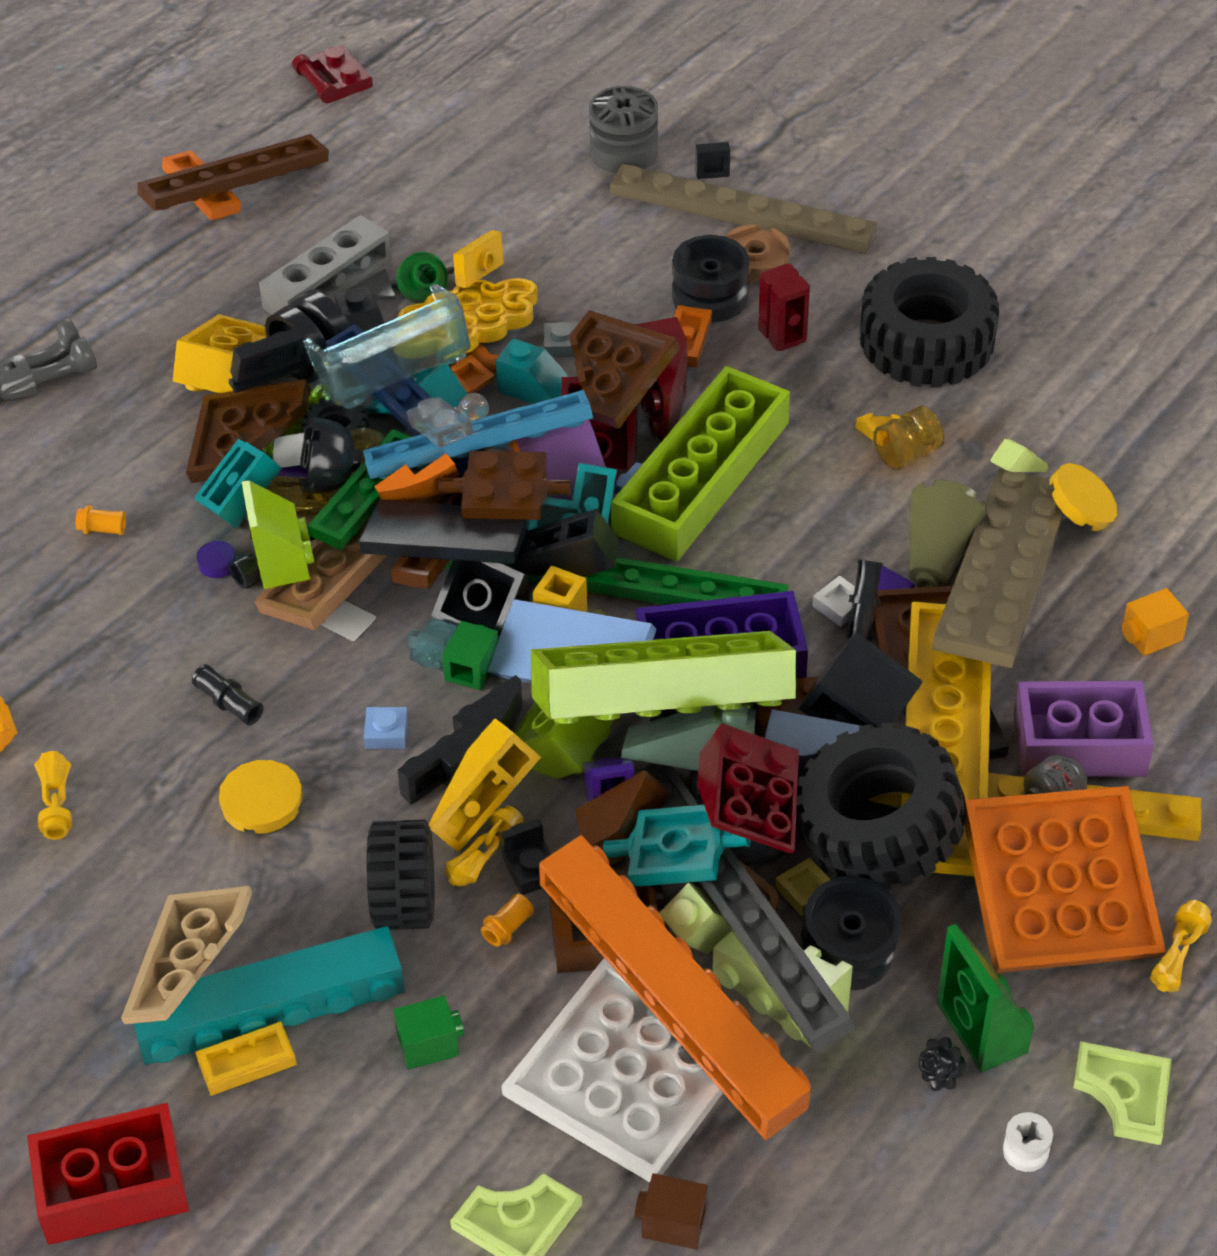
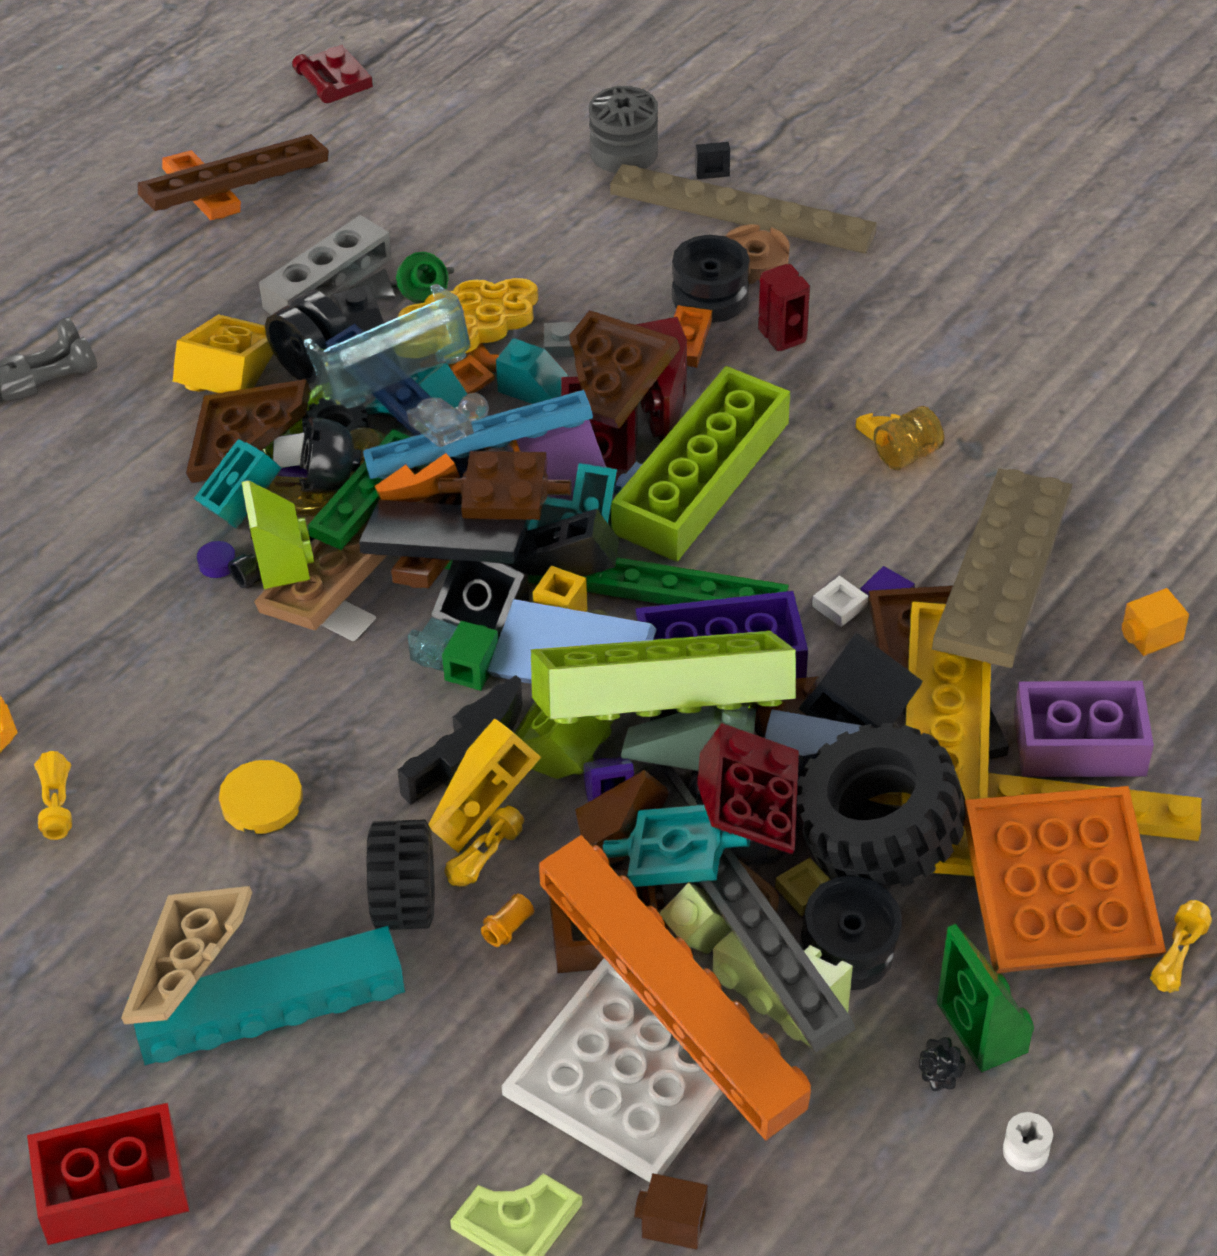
(100, 521): light orange pin -> none
(227, 694): black pin -> none
(246, 1058): yellow plate -> none
(266, 359): black plate -> none
(385, 728): light blue plate -> none
(428, 1031): green brick -> none
(478, 258): yellow plate -> none
(522, 852): black bracket -> none
(864, 599): black pin -> none
(922, 350): black tyre -> none
(941, 530): olive cone -> none
(1017, 458): yellowish green slope -> none
(1055, 774): dark grey head -> none
(1083, 496): yellow tile -> none
(1129, 1086): yellowish green tile -> none

